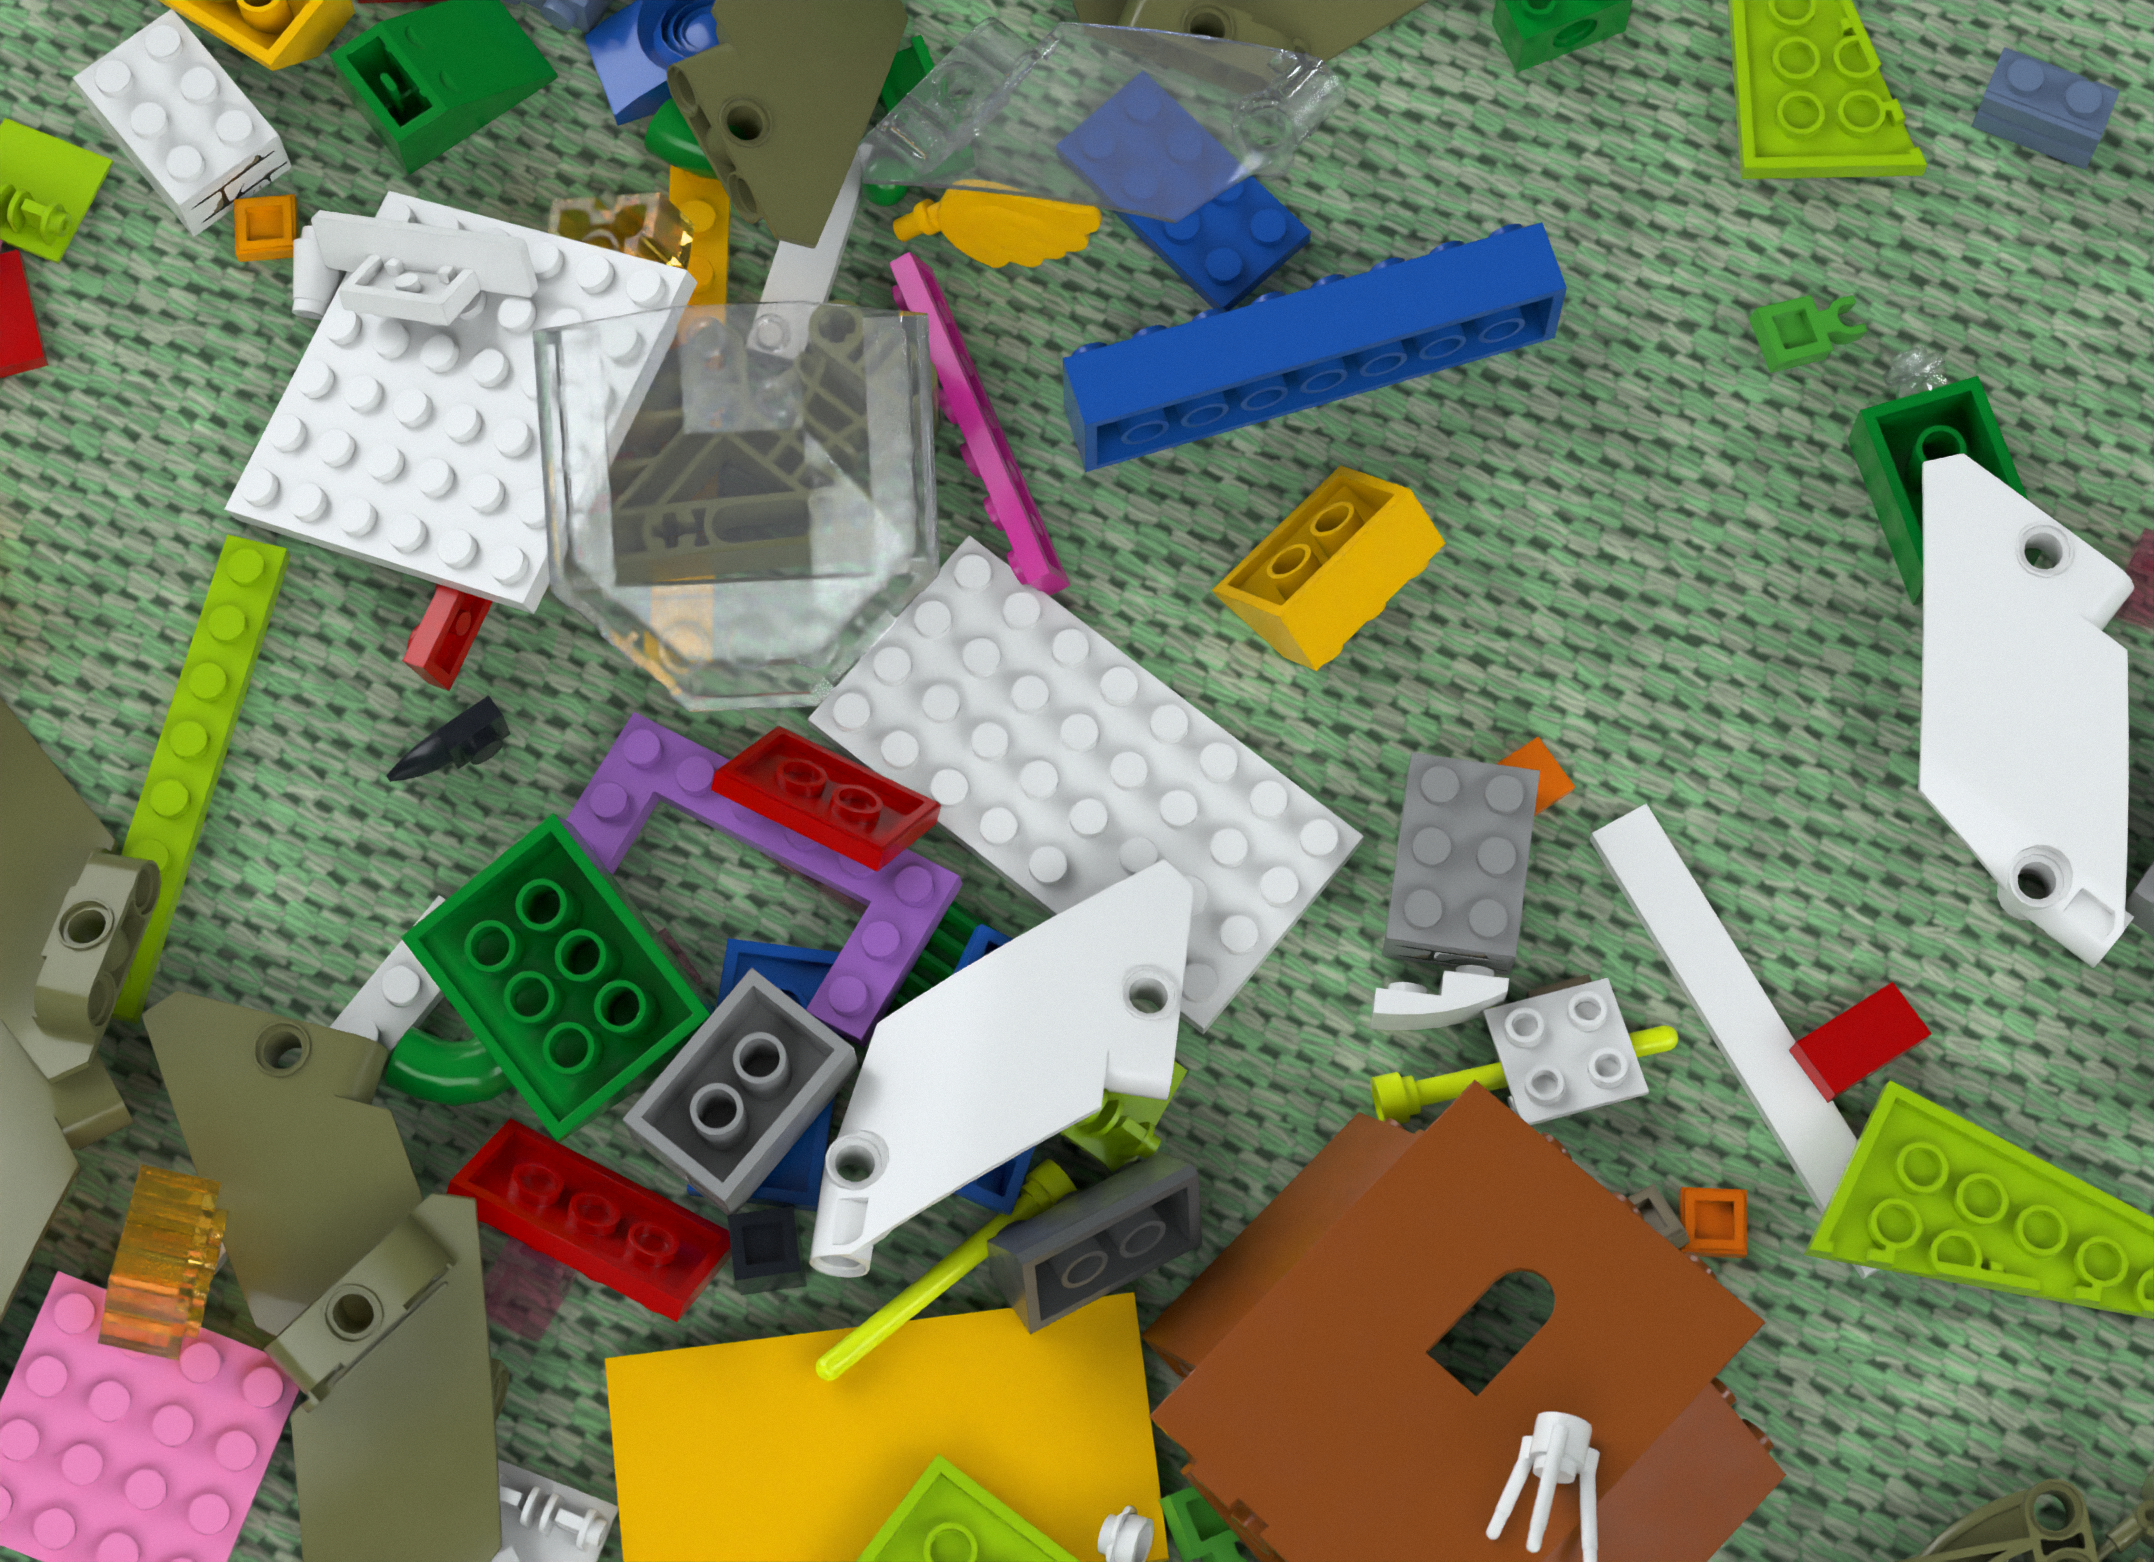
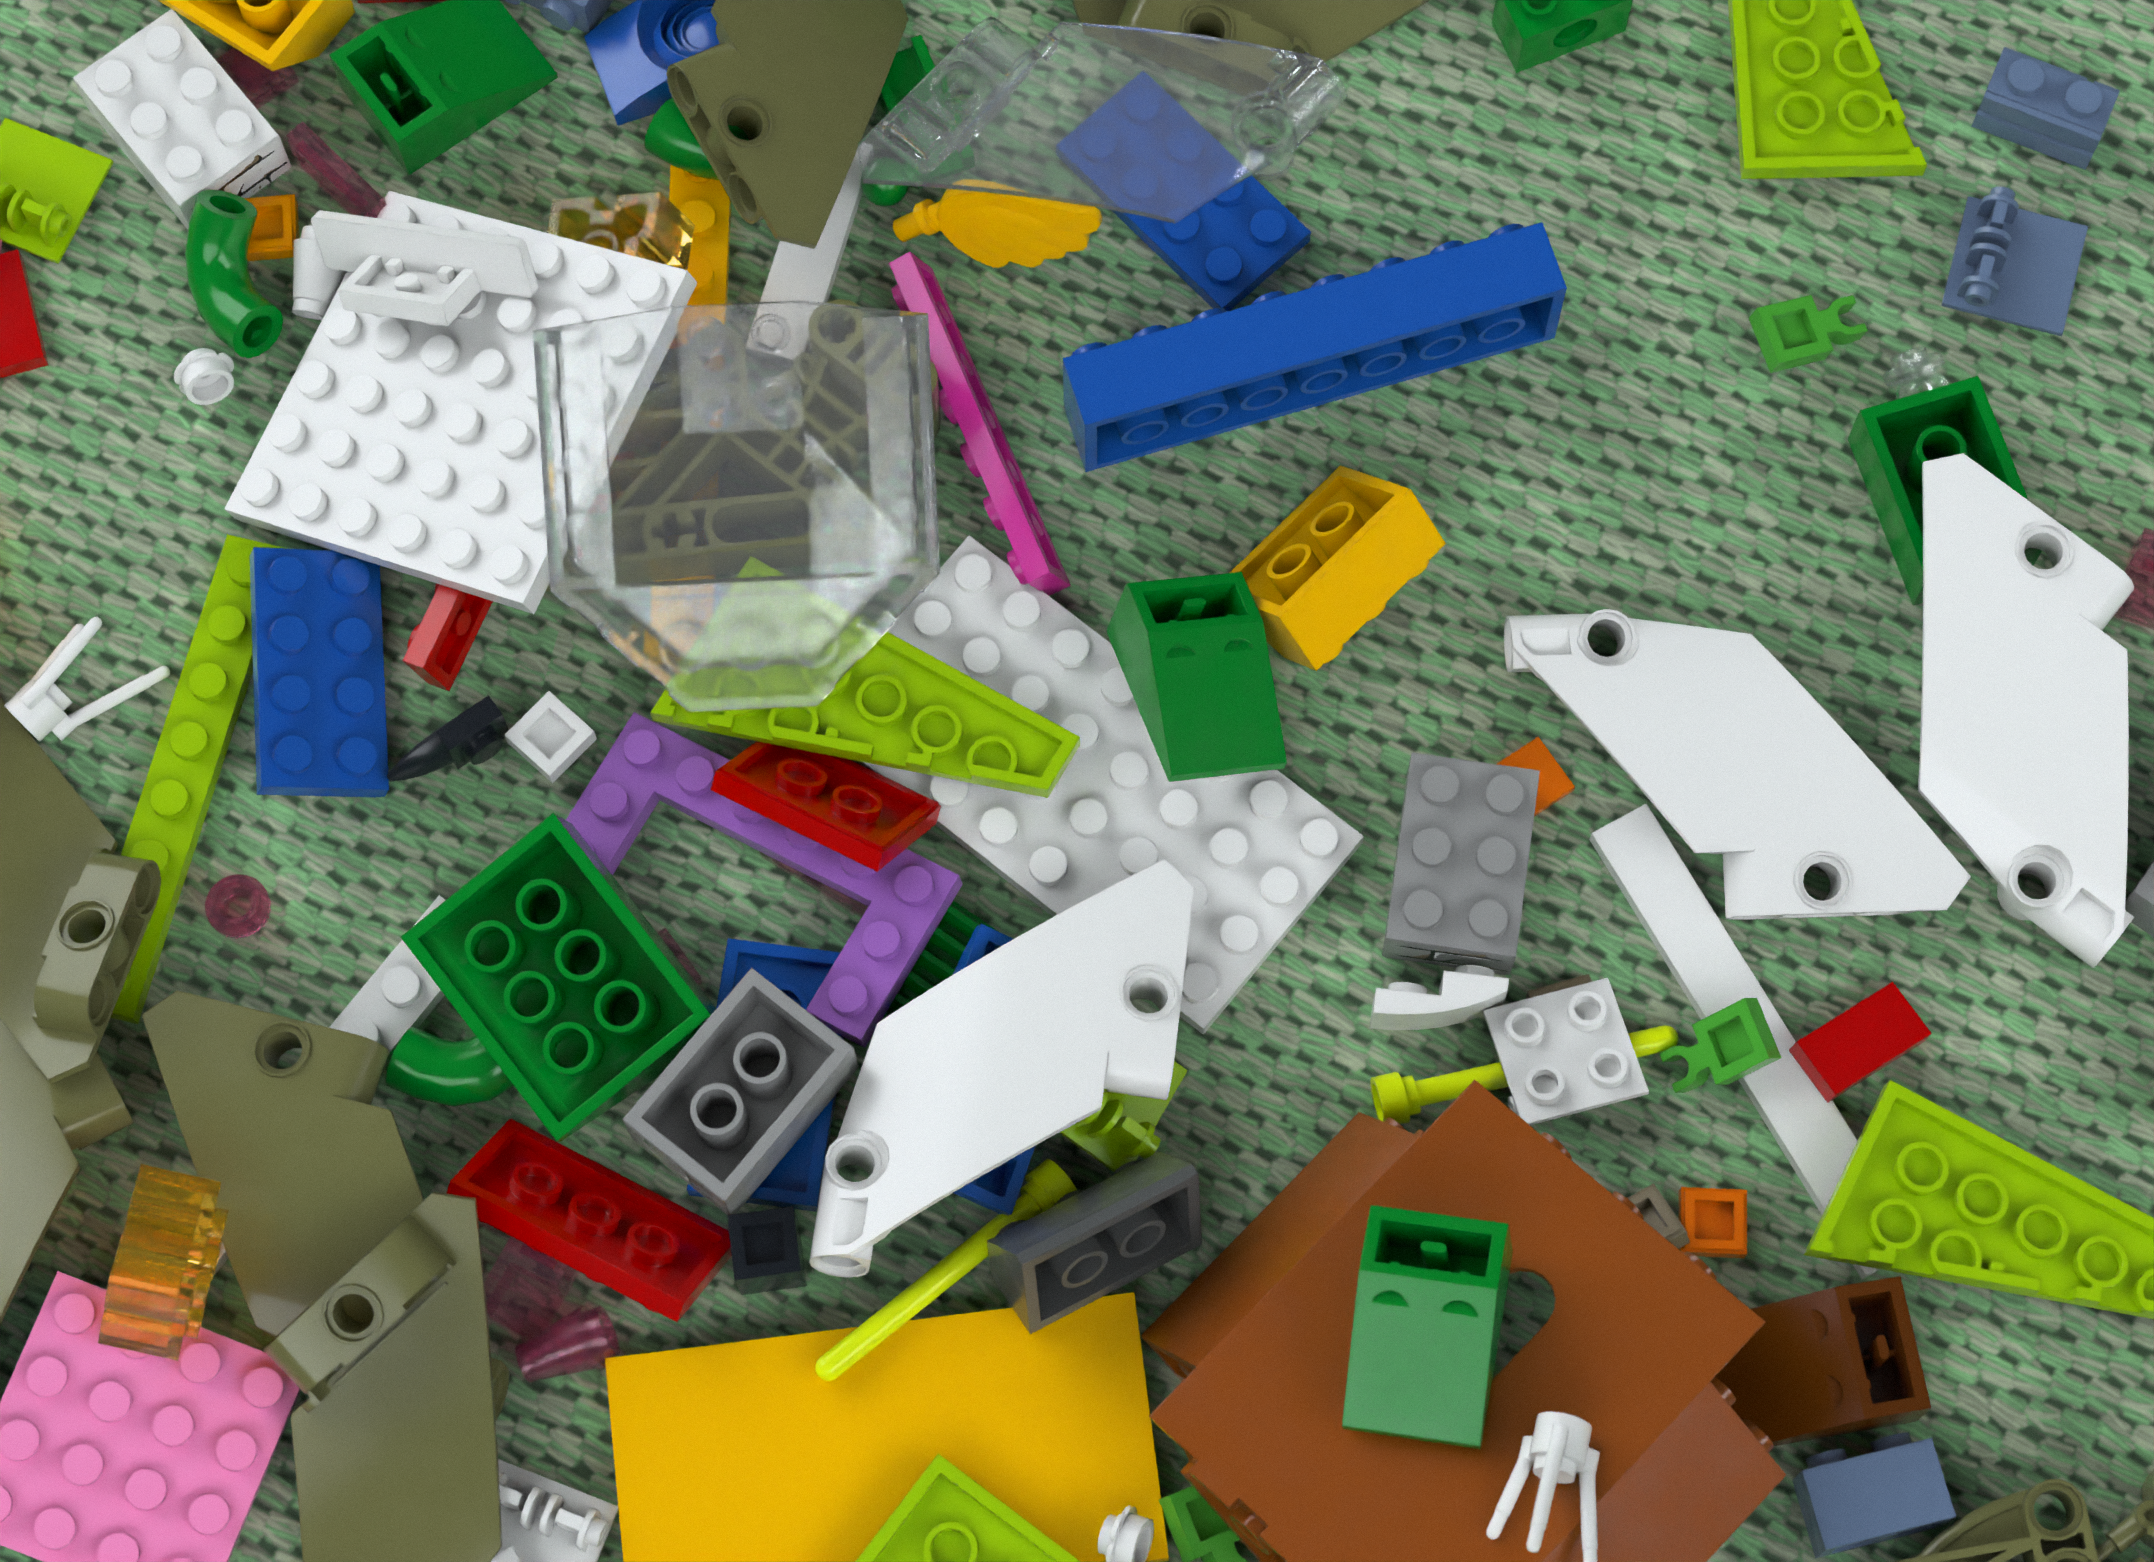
(42, 704): none -> white plant
(205, 376): none -> white plate
(221, 277): none -> green cylinder
(227, 891): none -> clear pink plate
(254, 79): none -> clear pink plate
(318, 674): none -> blue plate
(333, 173): none -> clear pink tile
(550, 737): none -> white plate
(569, 1345): none -> clear pink cone
(910, 716): none -> lime wing
(1200, 674): none -> green slope
(1426, 1325): none -> green slope
(1729, 1046): none -> bright green plate
(1742, 765): none -> white panel
(1830, 1364): none -> reddish brown slope
(1873, 1494): none -> sand blue brick
(2014, 263): none -> sand blue hinge

